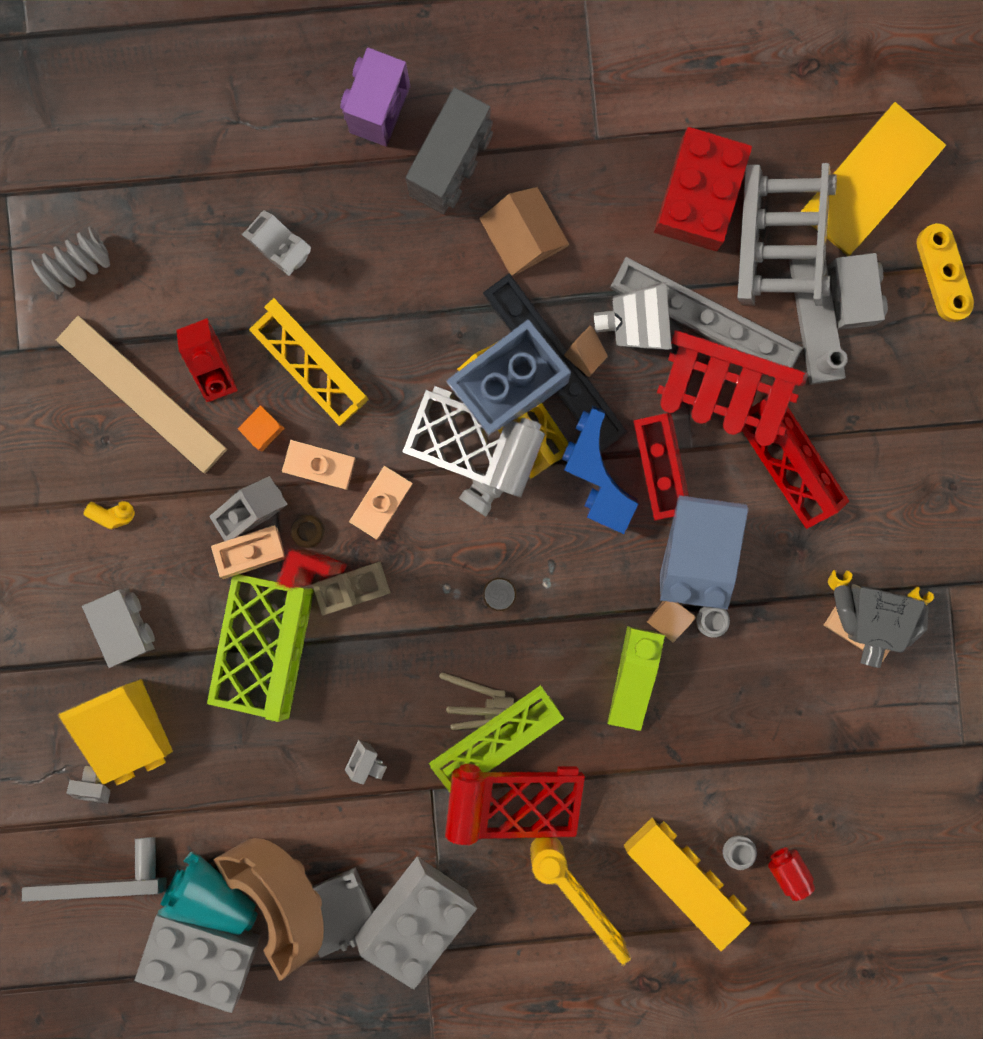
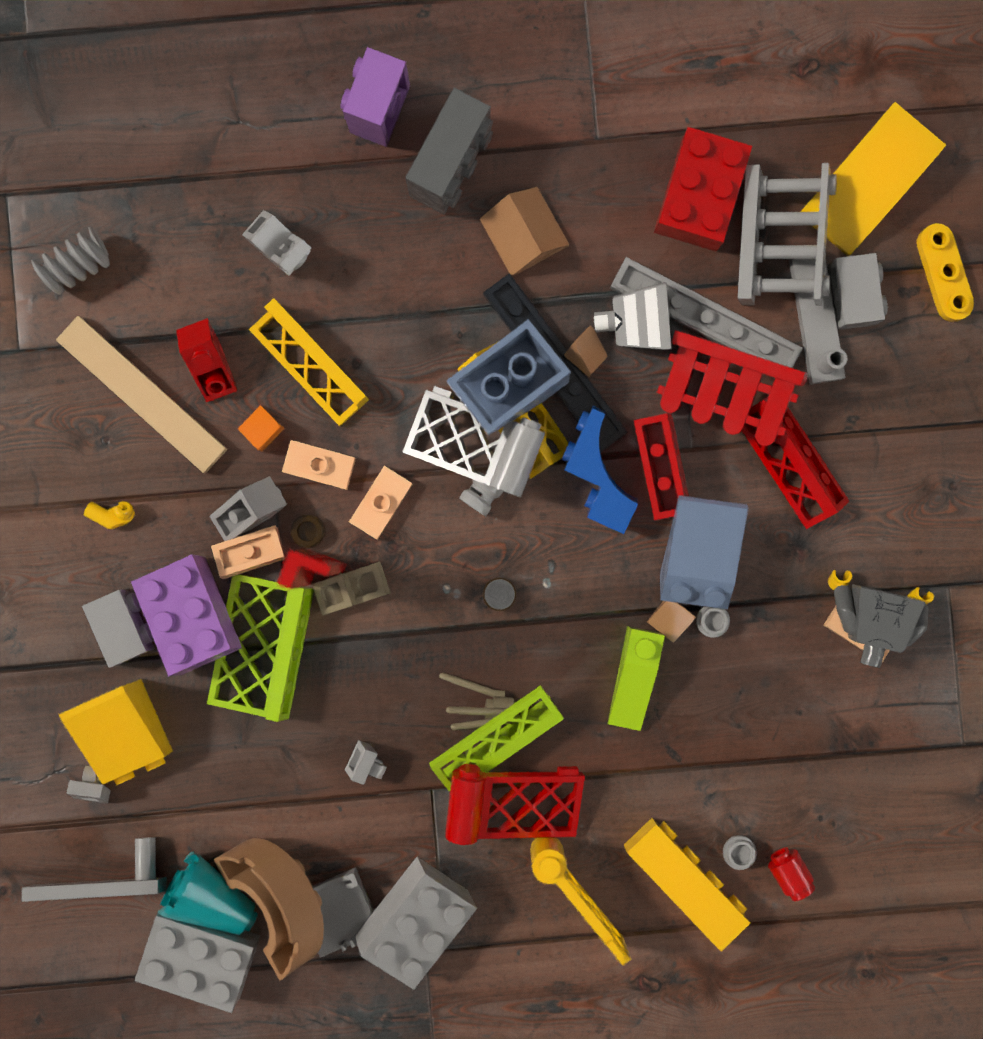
(186, 615): none -> medium lavender brick

